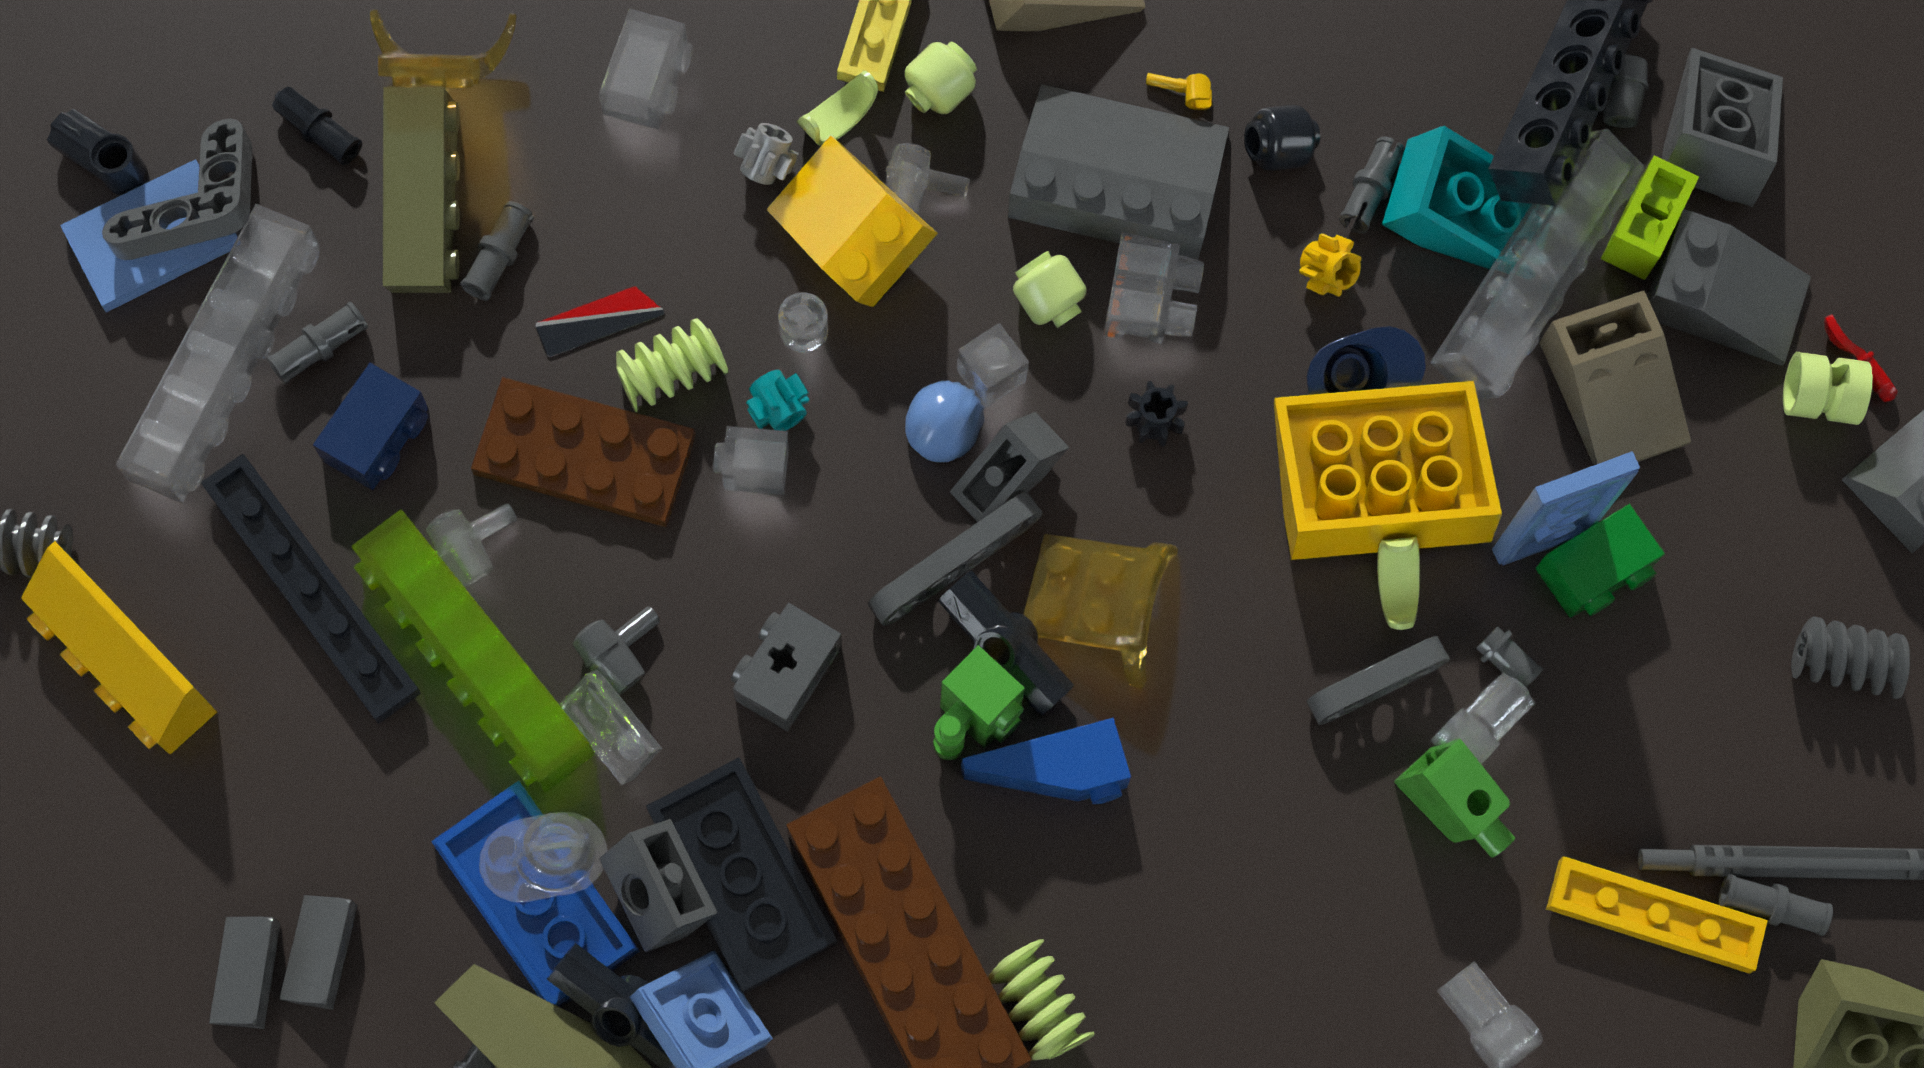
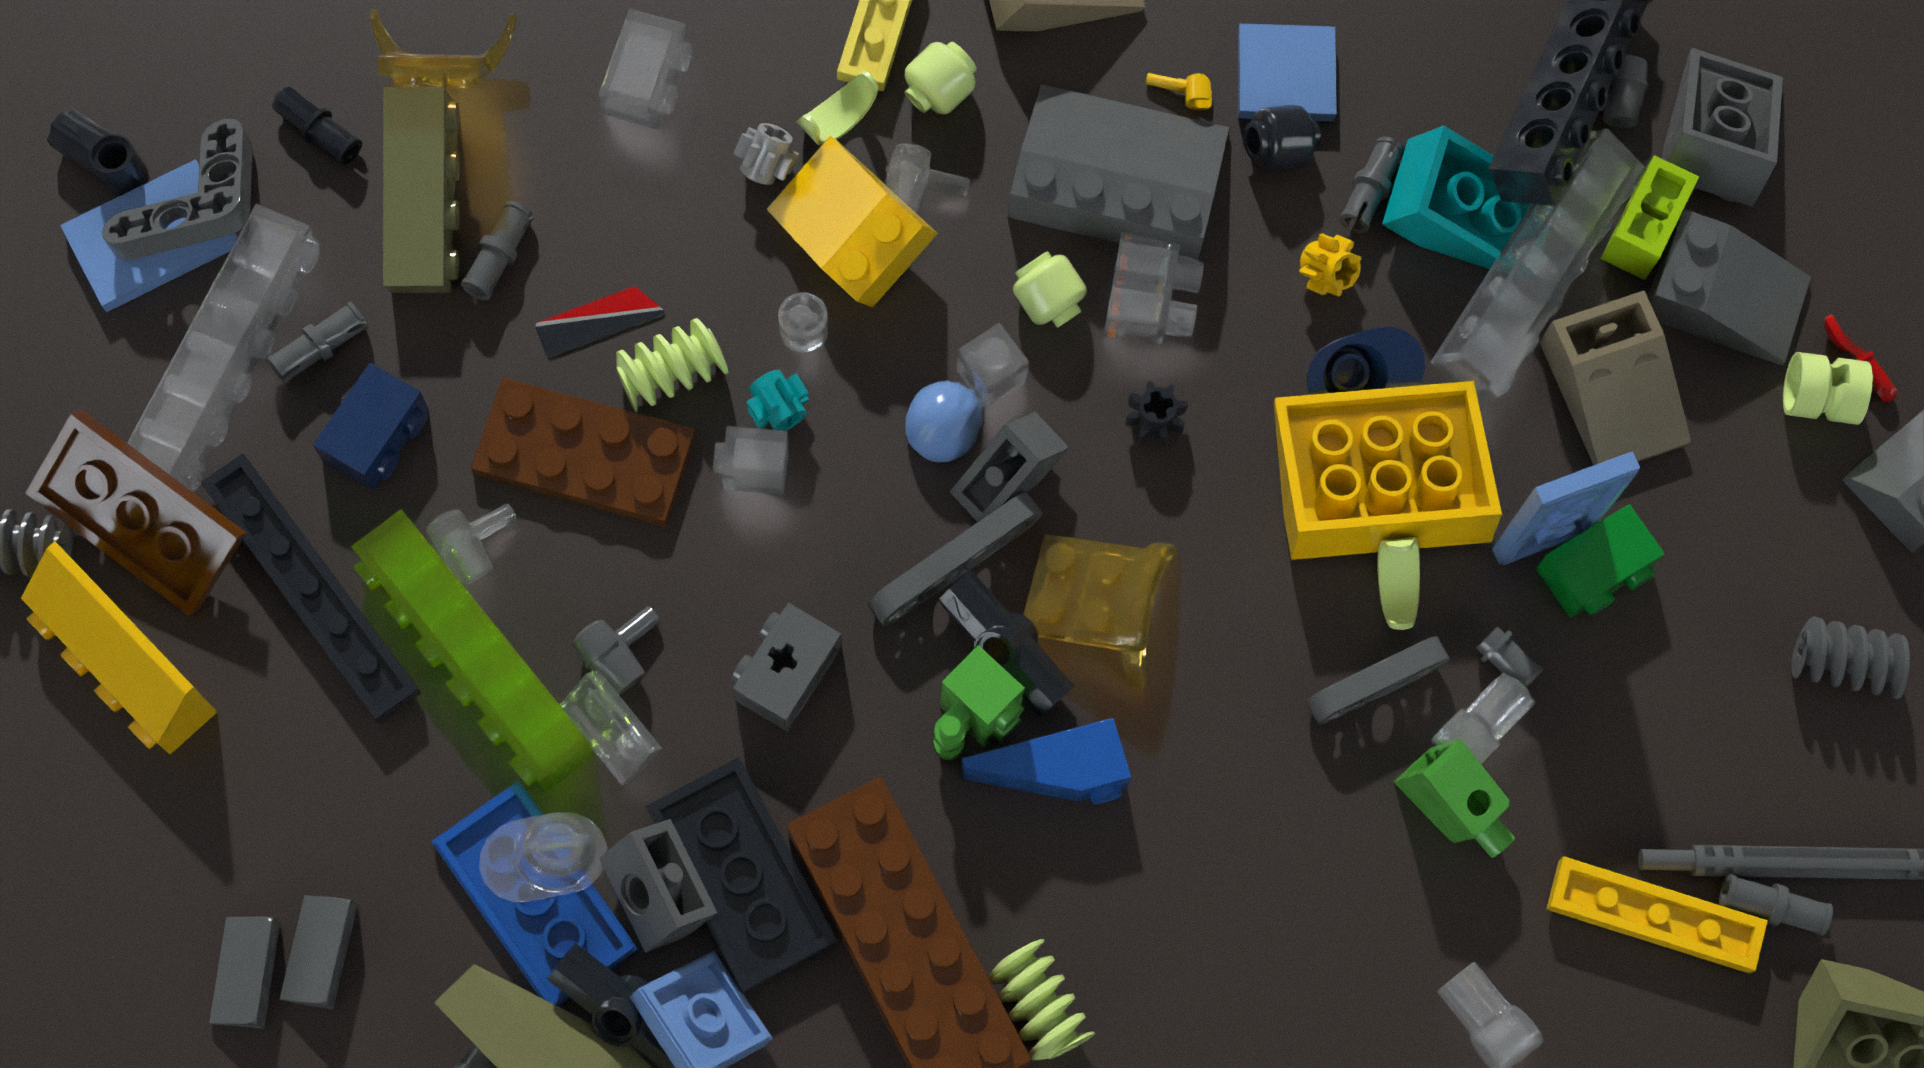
(135, 512): none -> reddish brown plate
(1287, 68): none -> medium blue tile

